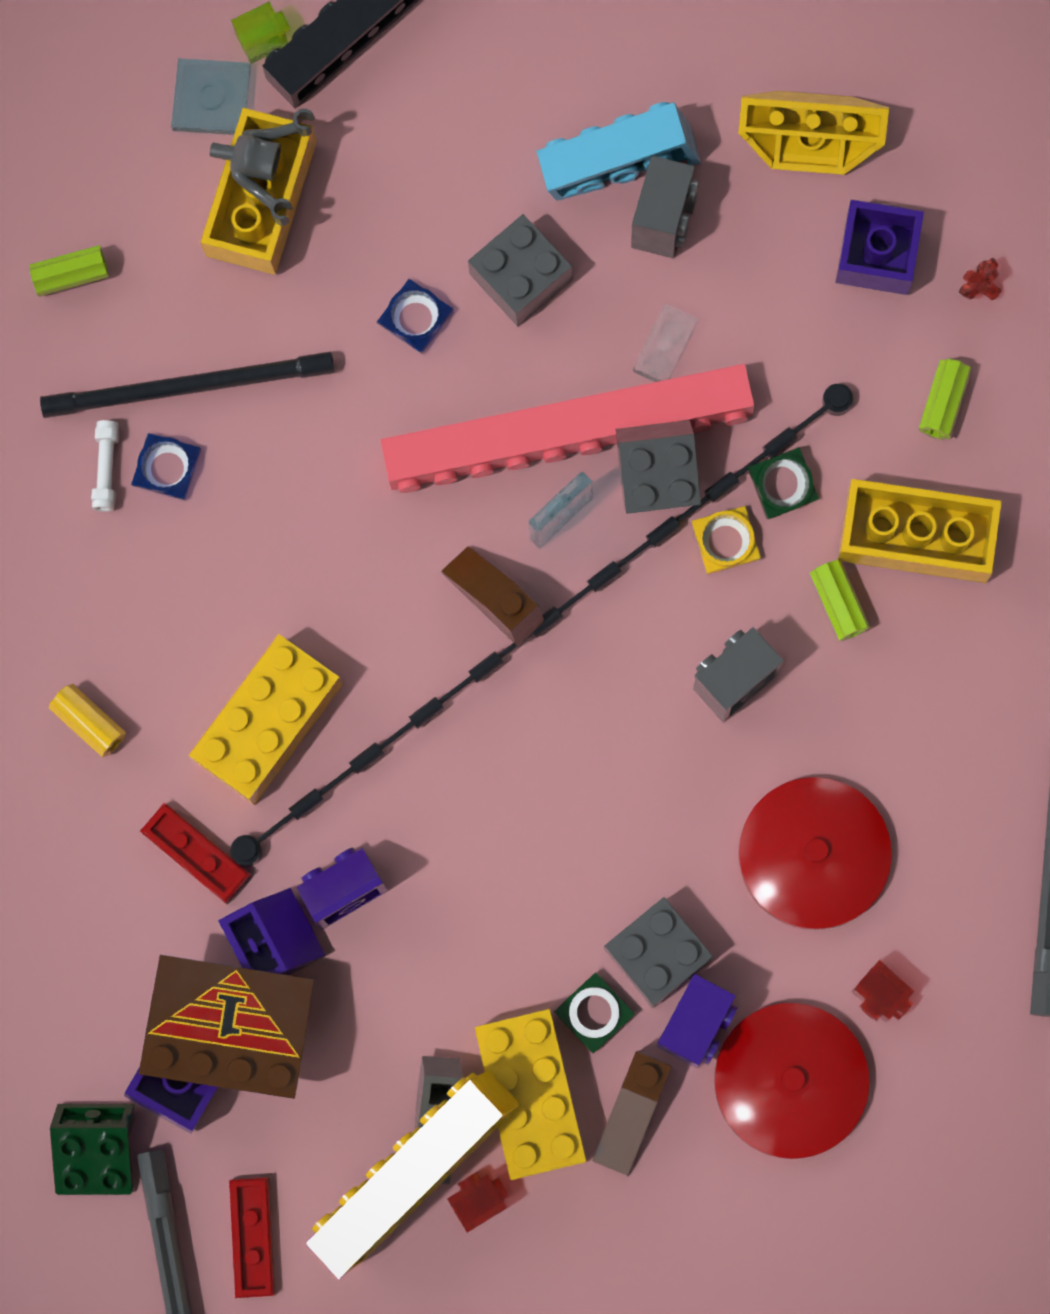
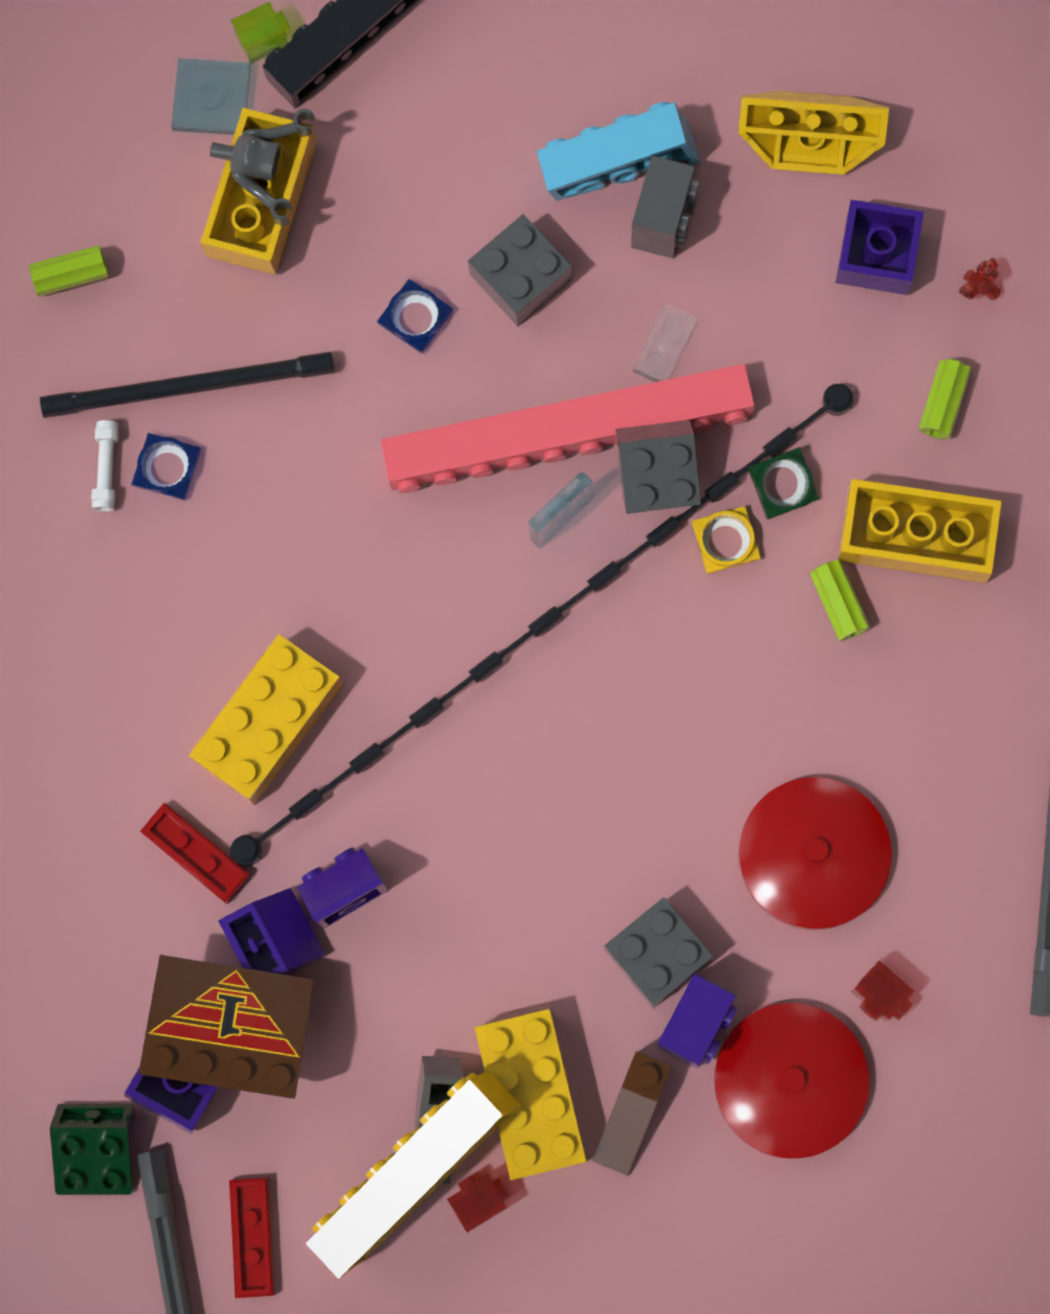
(87, 720): yellow axle -> none
(494, 595): reddish brown slope -> none
(594, 1038): piece -> none
(737, 673): dark grey brick -> none

